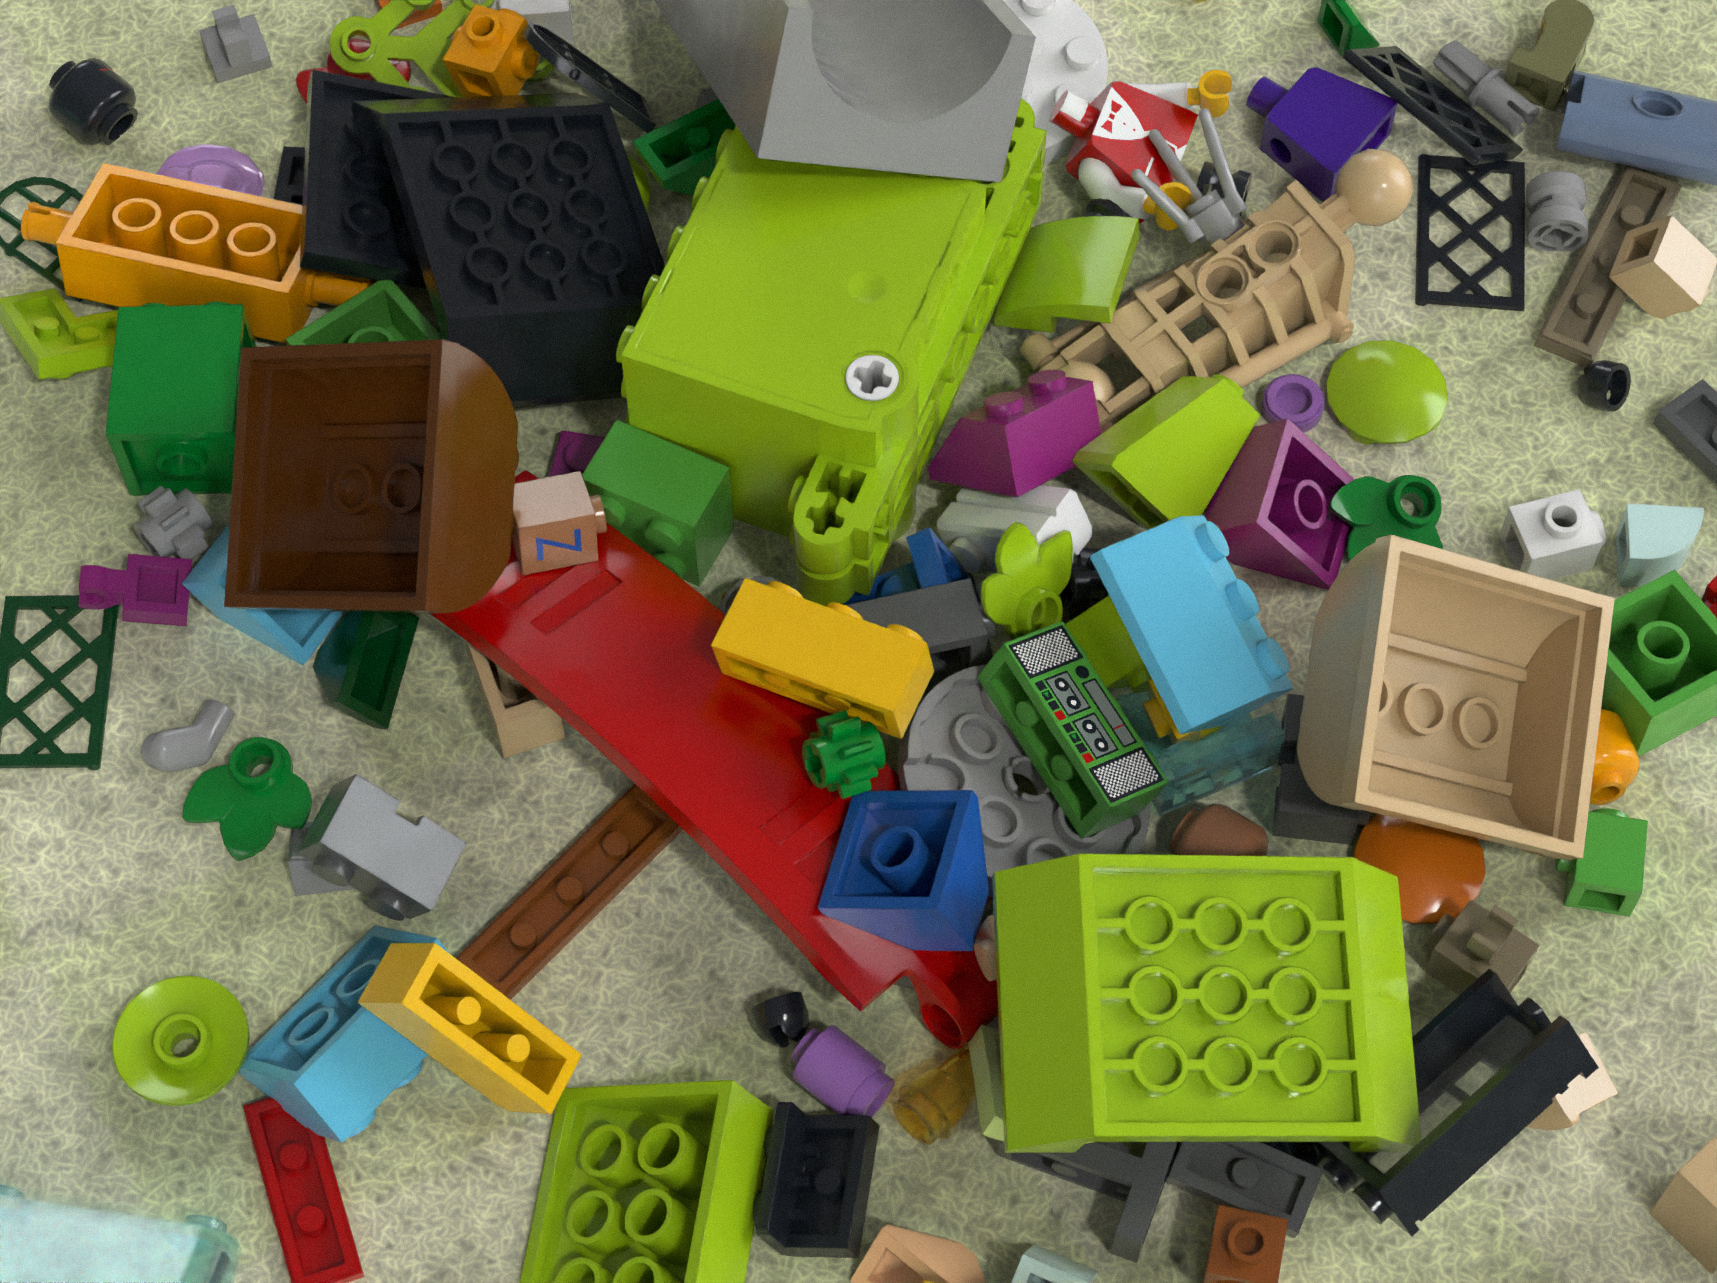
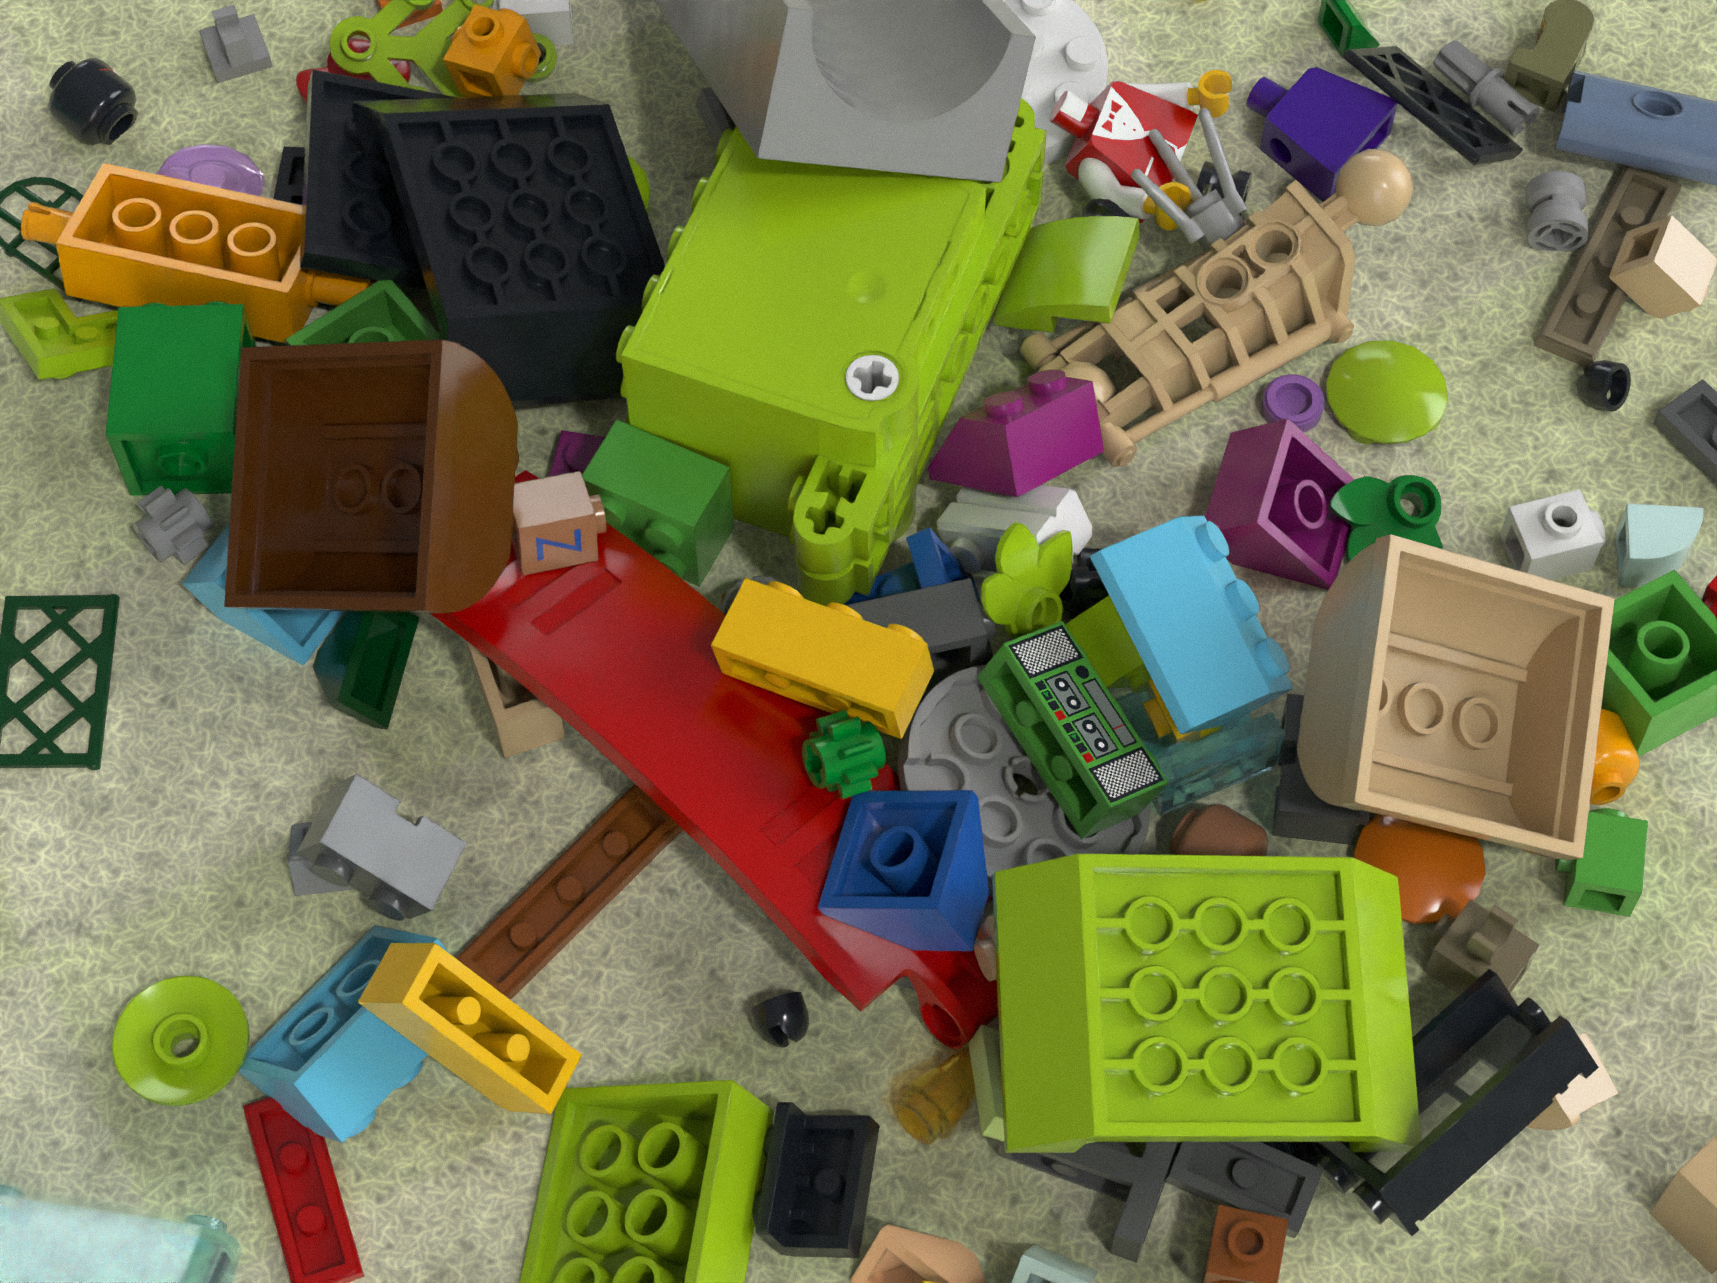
(147, 589): magenta plate -> none
(188, 745): light grey arm -> none
(250, 806): green plate -> none
(590, 75): black window -> none
(684, 148): green slope -> none
(841, 1072): medium lavender brick -> none
(1171, 449): lime slope -> none
(1429, 254): black window -> none

